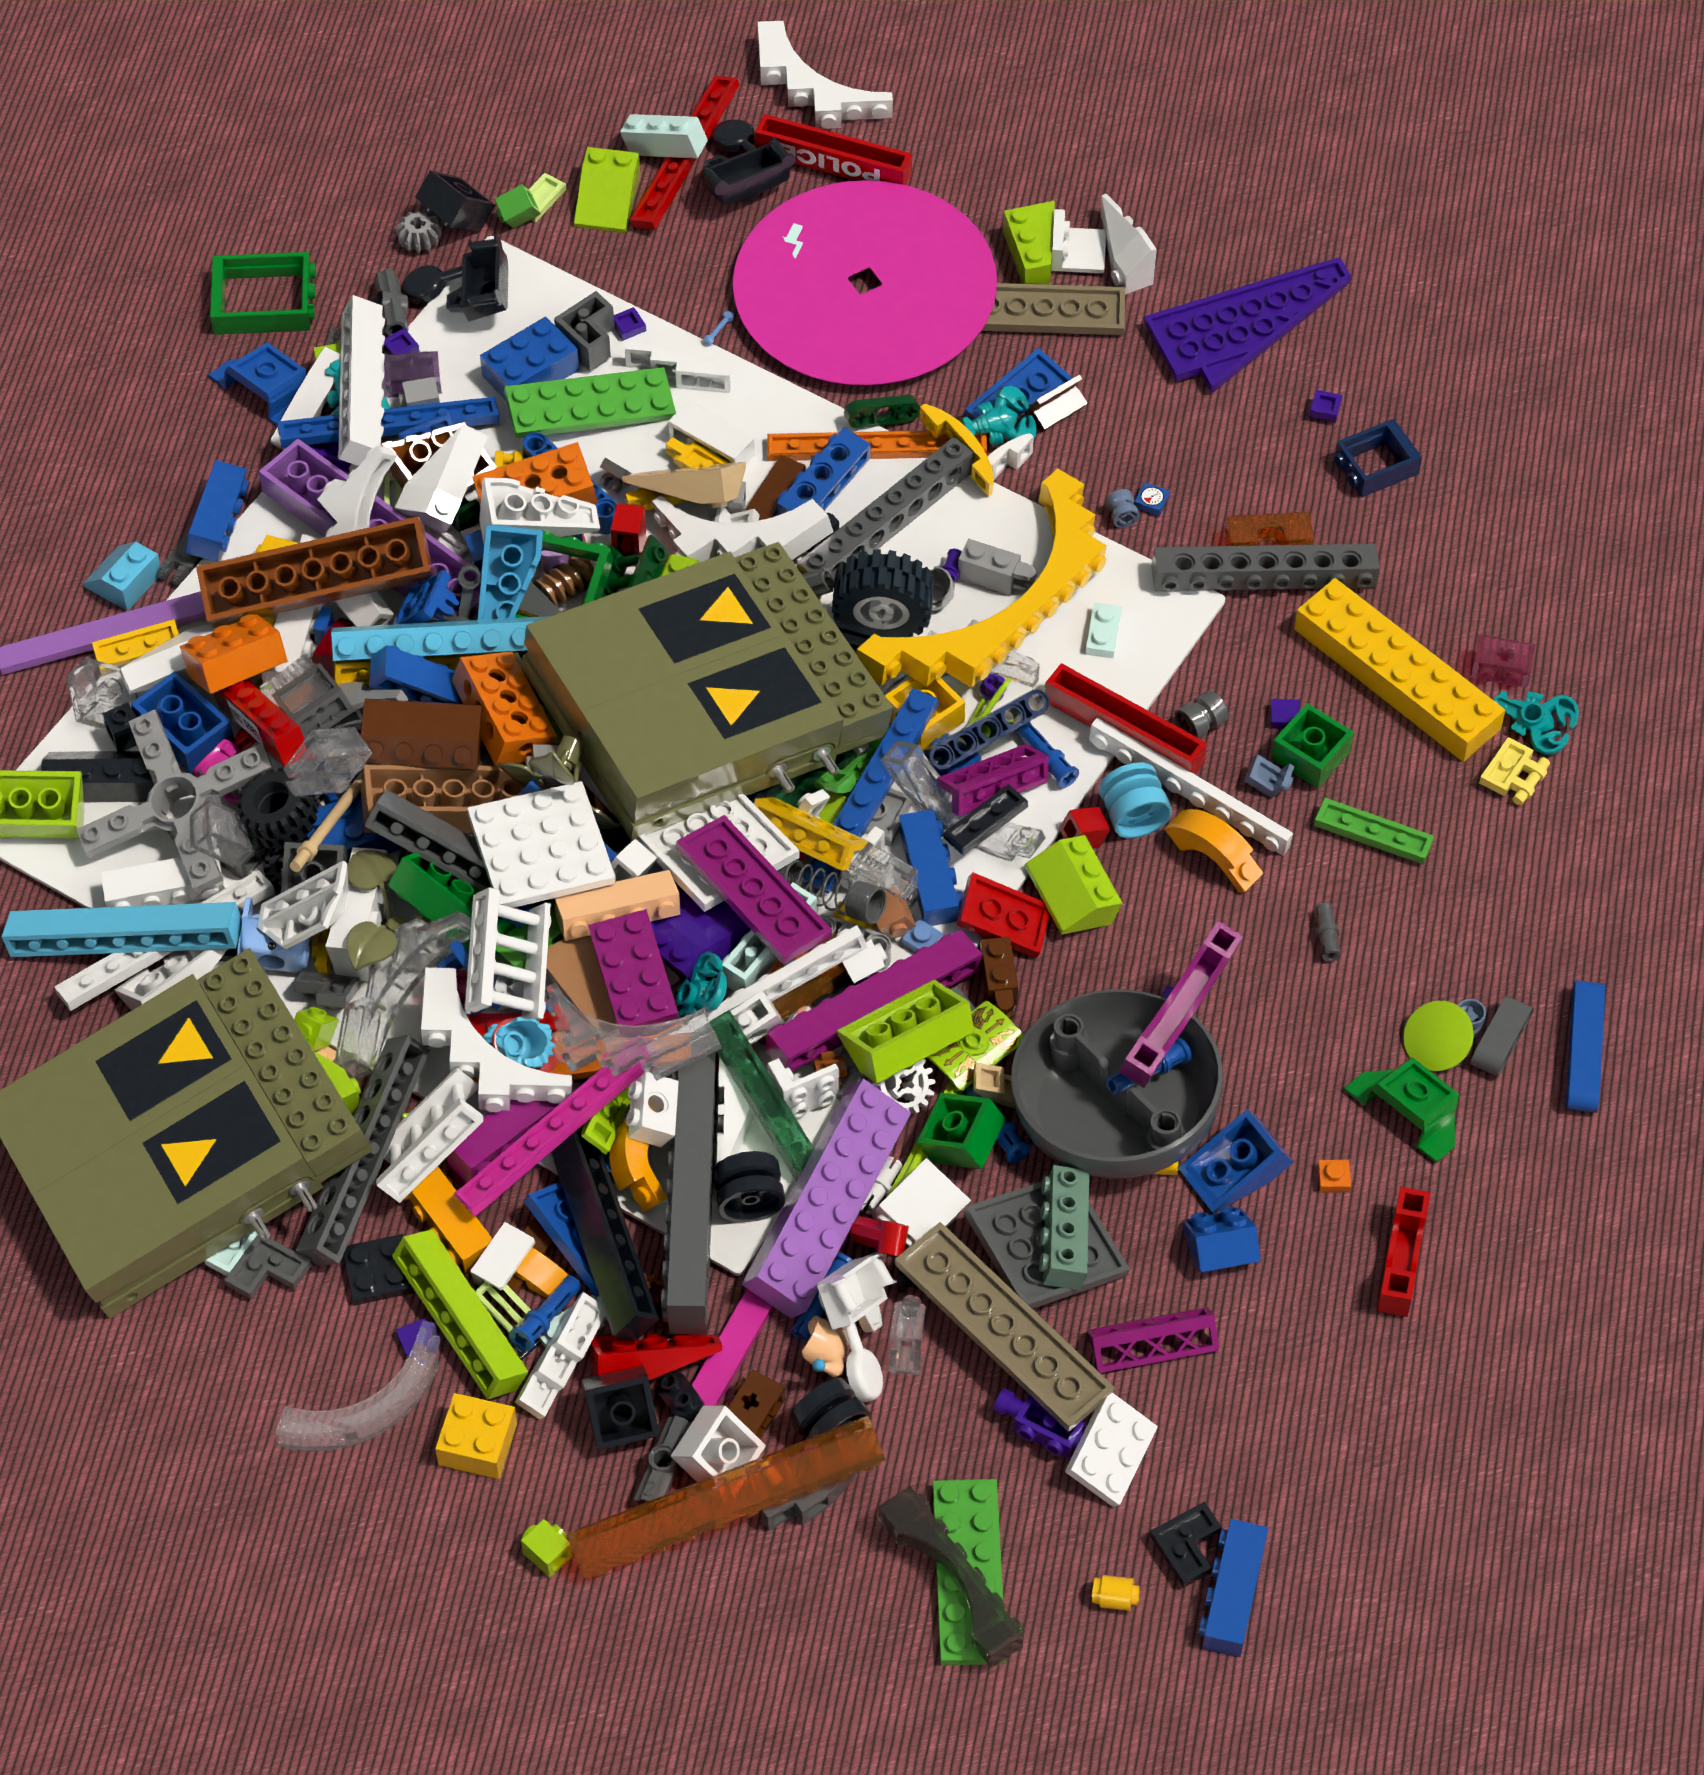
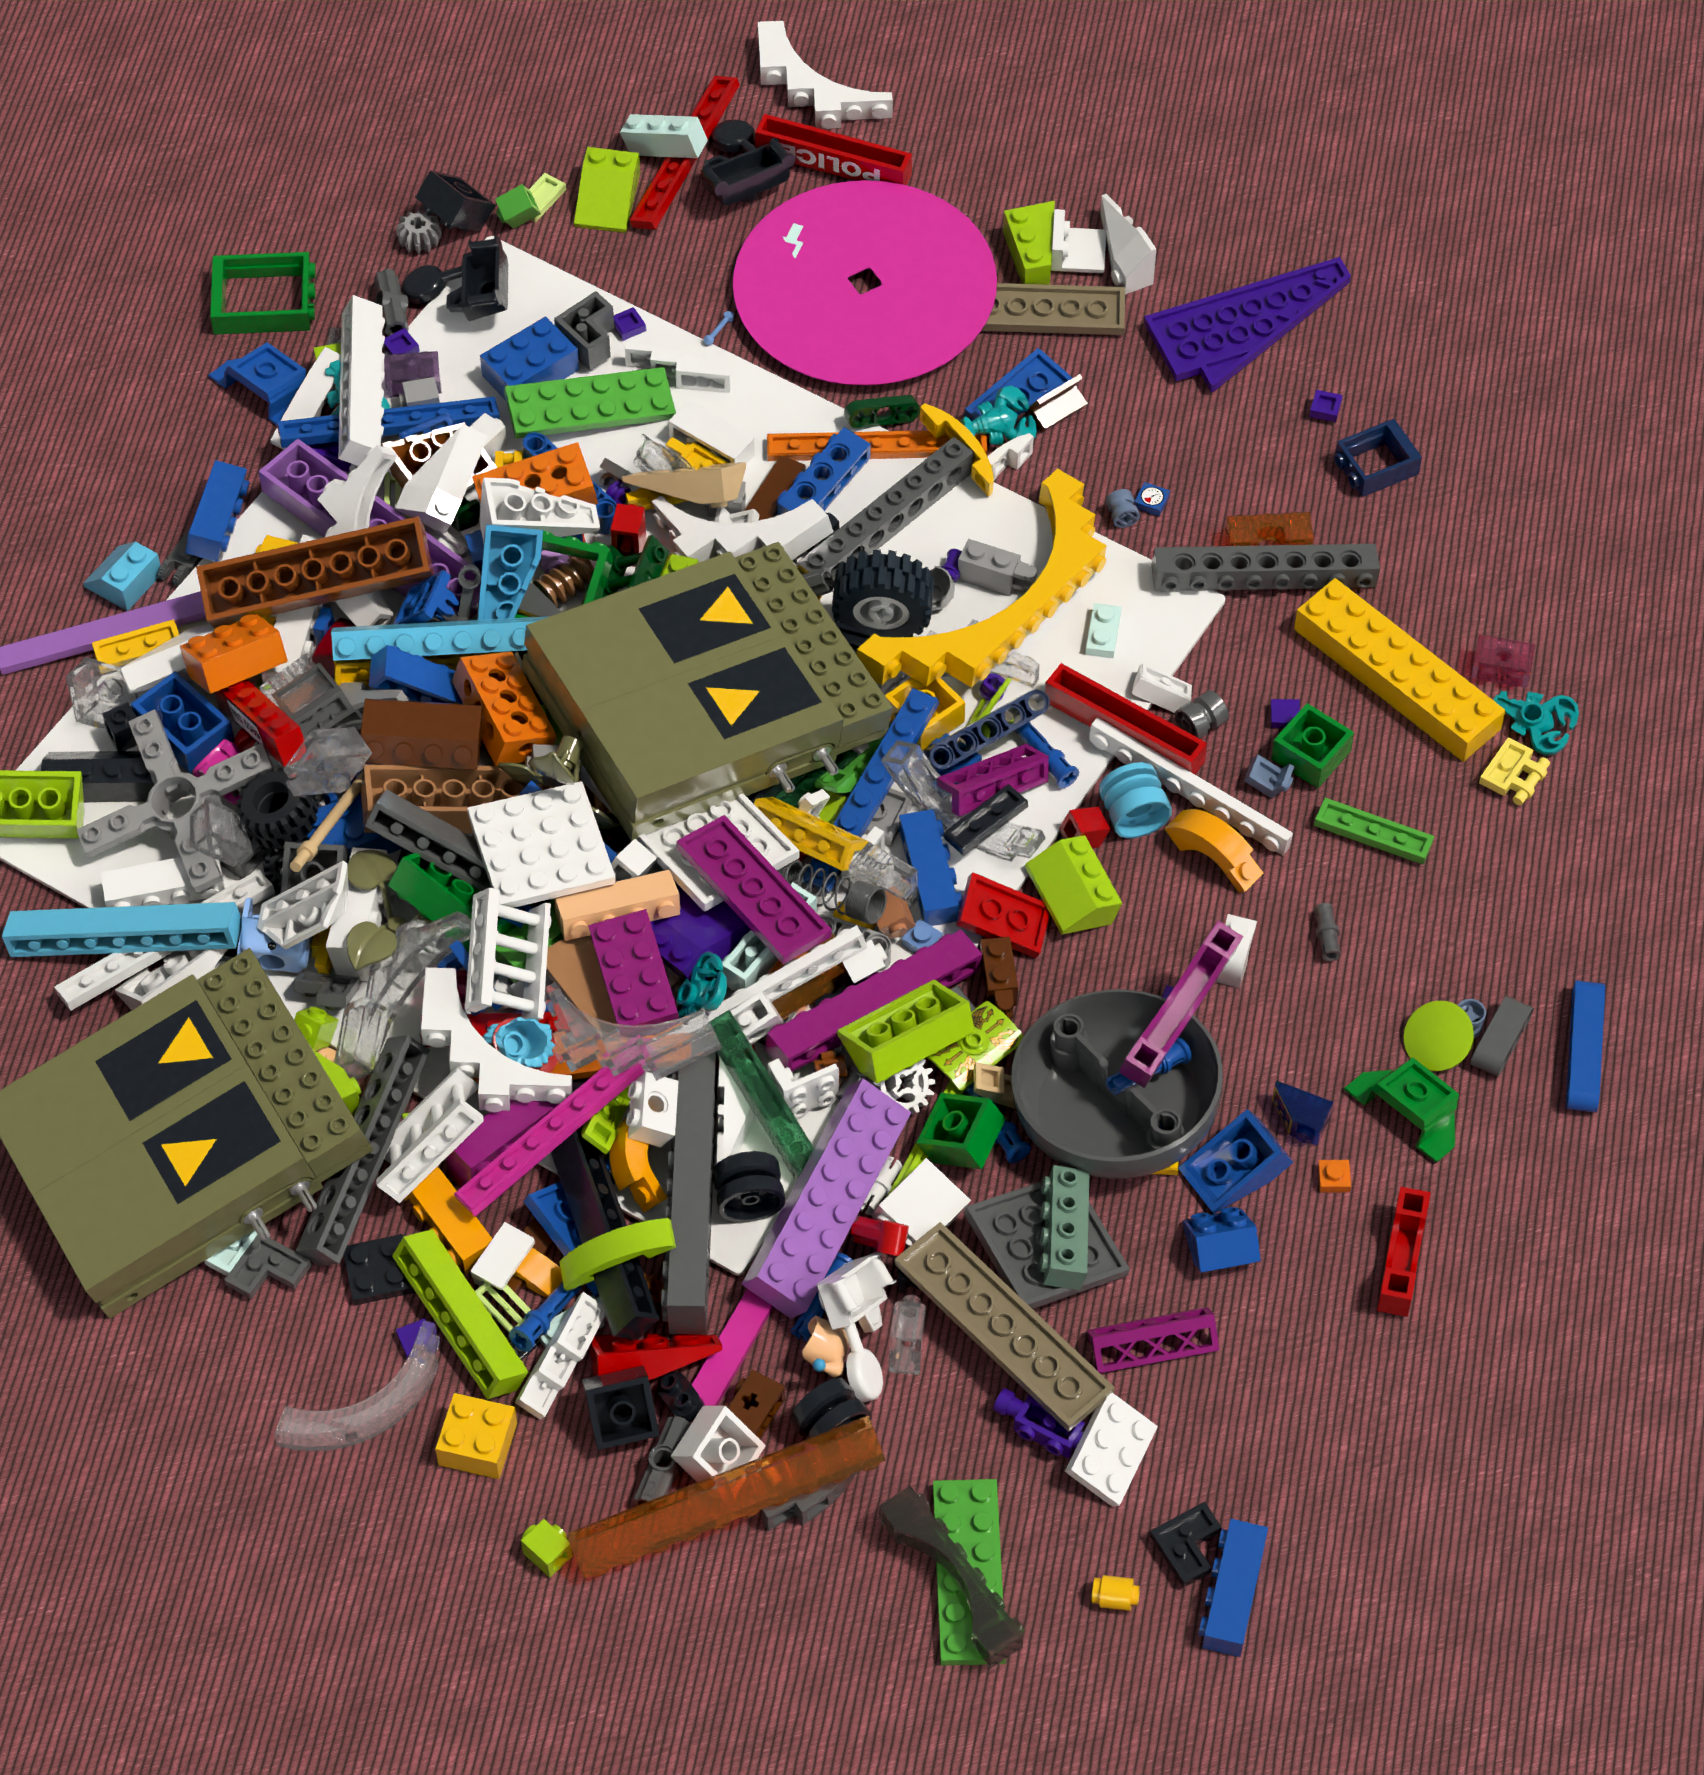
(494, 430): none -> white brick
(616, 1247): none -> lime slope
(617, 492): none -> dark purple bush
(655, 457): none -> clear piece
(1161, 688): none -> white slope
(1235, 969): none -> white brick
(1302, 1112): none -> clear blue slope

